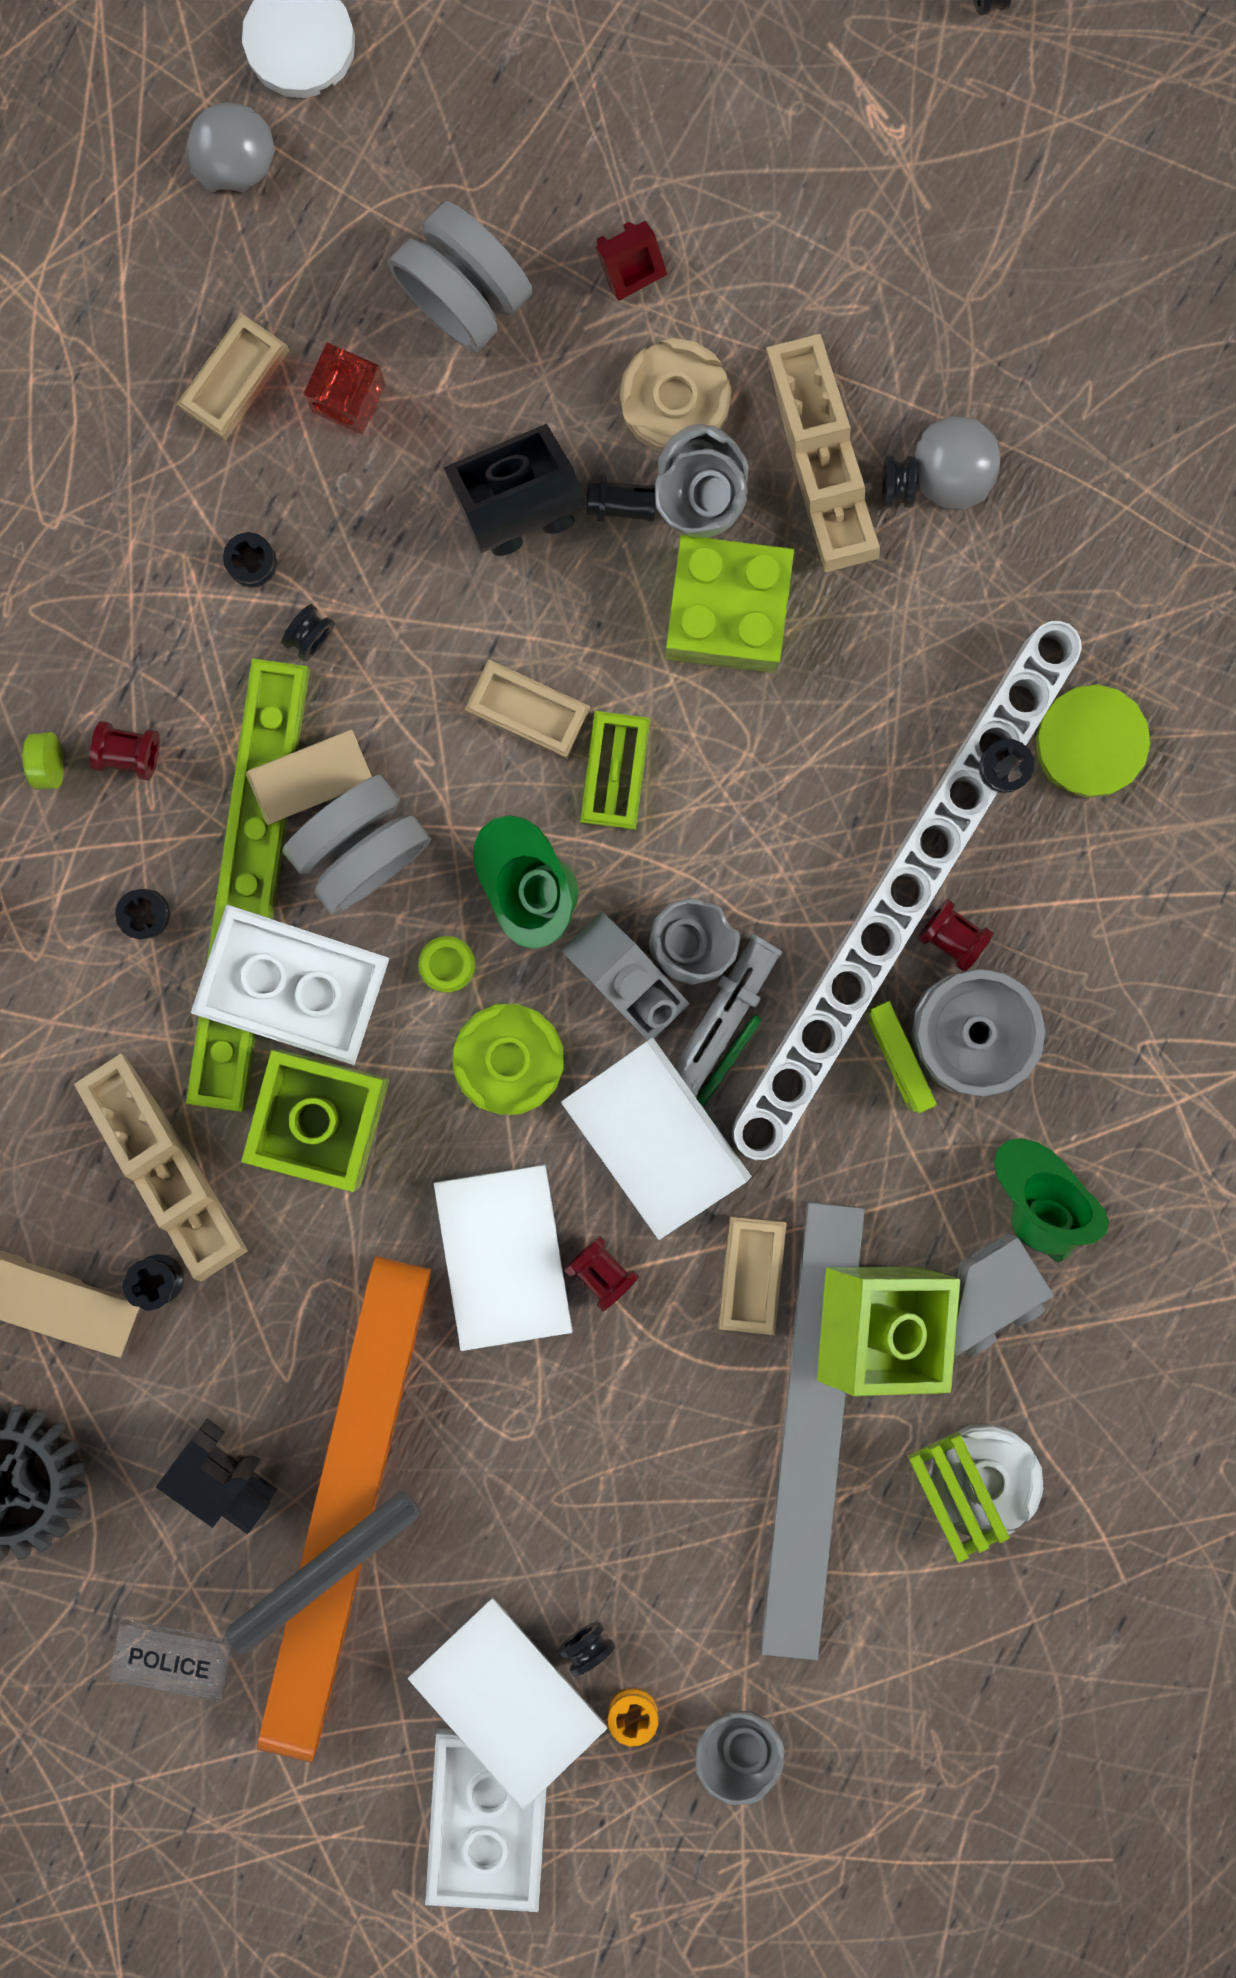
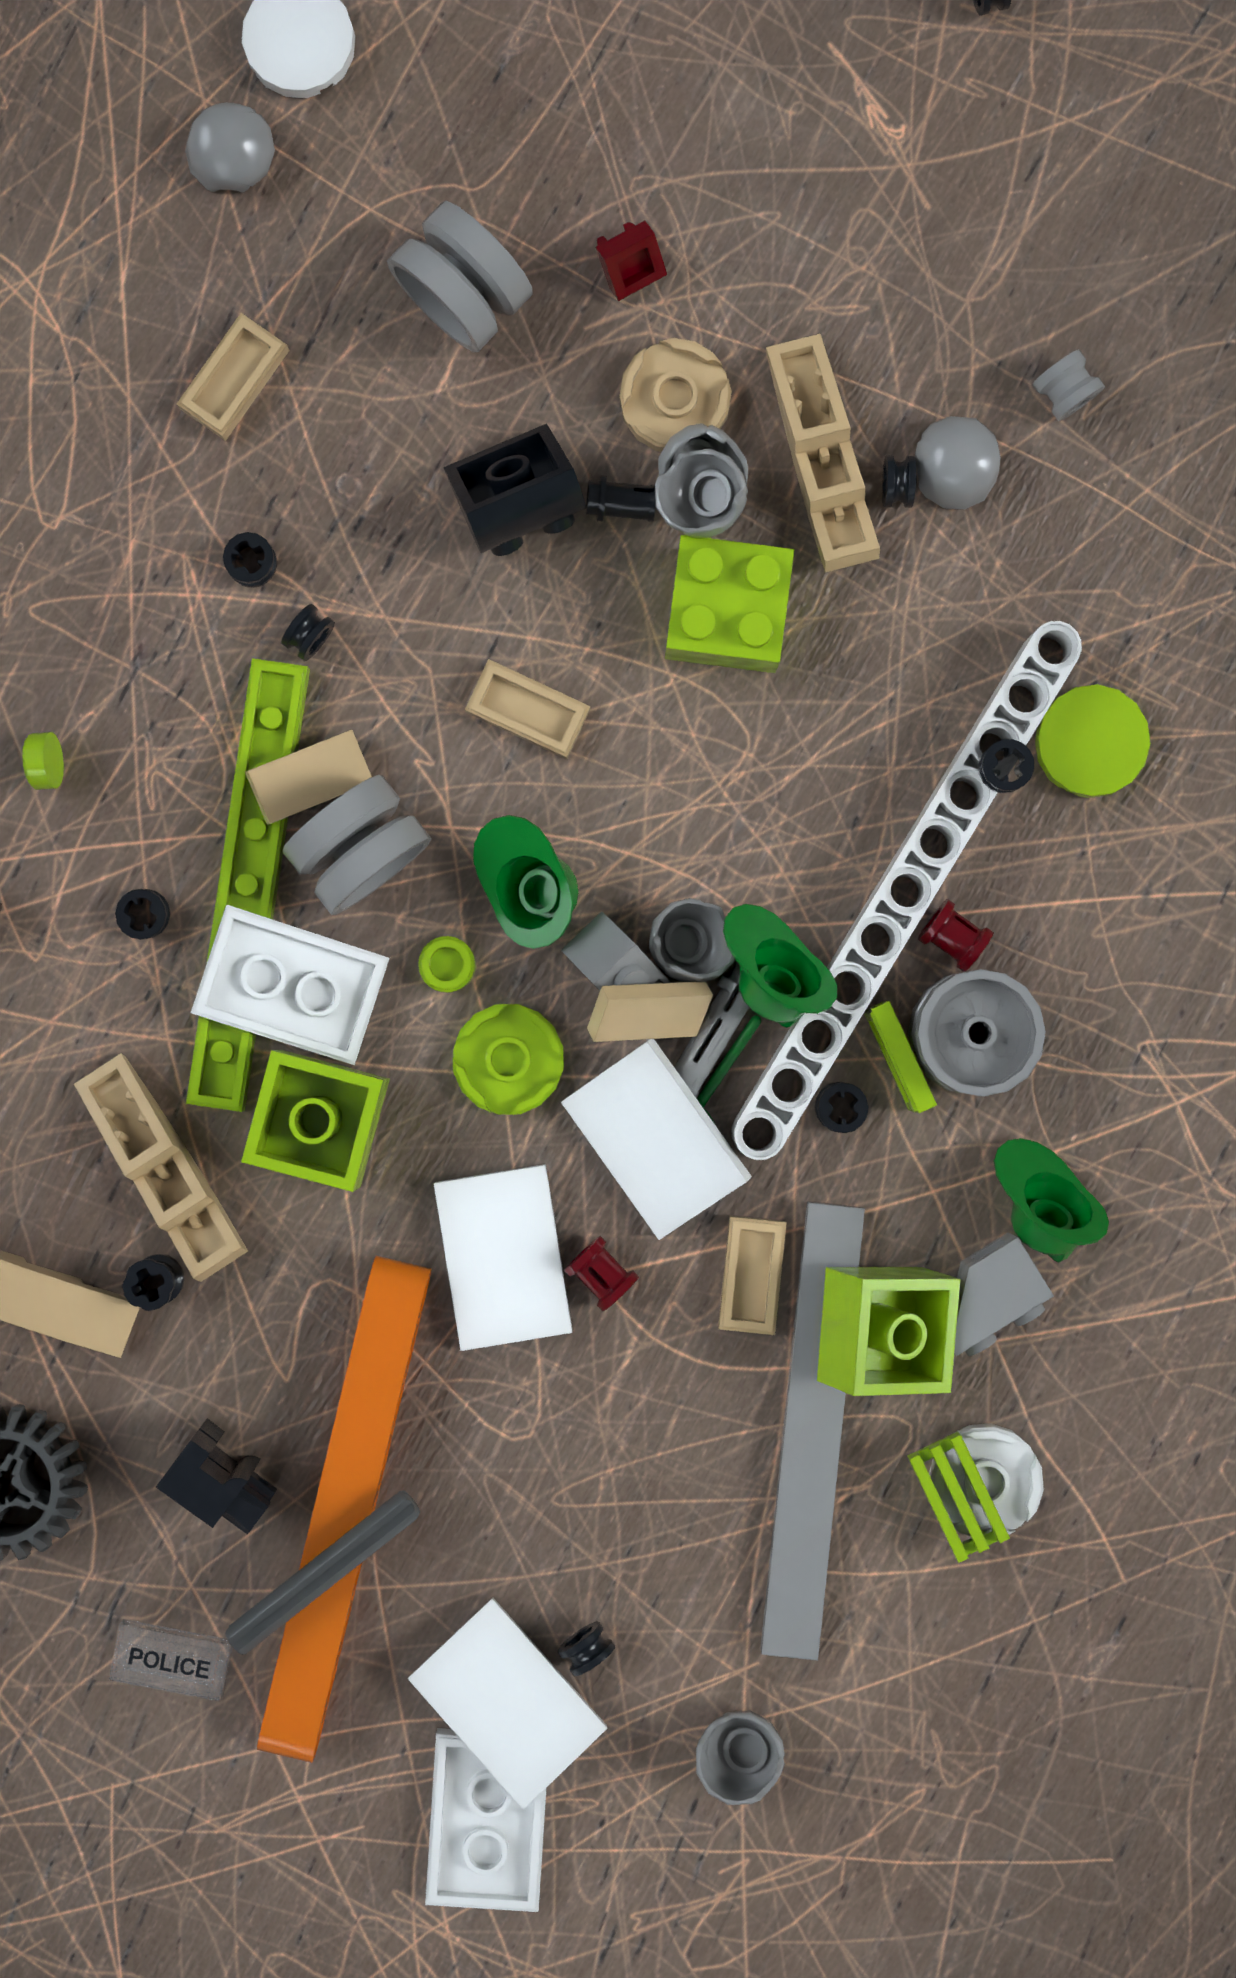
(124, 750): dark red bush -> none
(344, 388): clear red brick -> none
(608, 818): lime tile -> none
(645, 1728): light orange bush -> none
(649, 1011): none -> tan tile
(776, 969): none -> green piece
(858, 1106): none -> black bush
(1068, 385): none -> light grey wheel

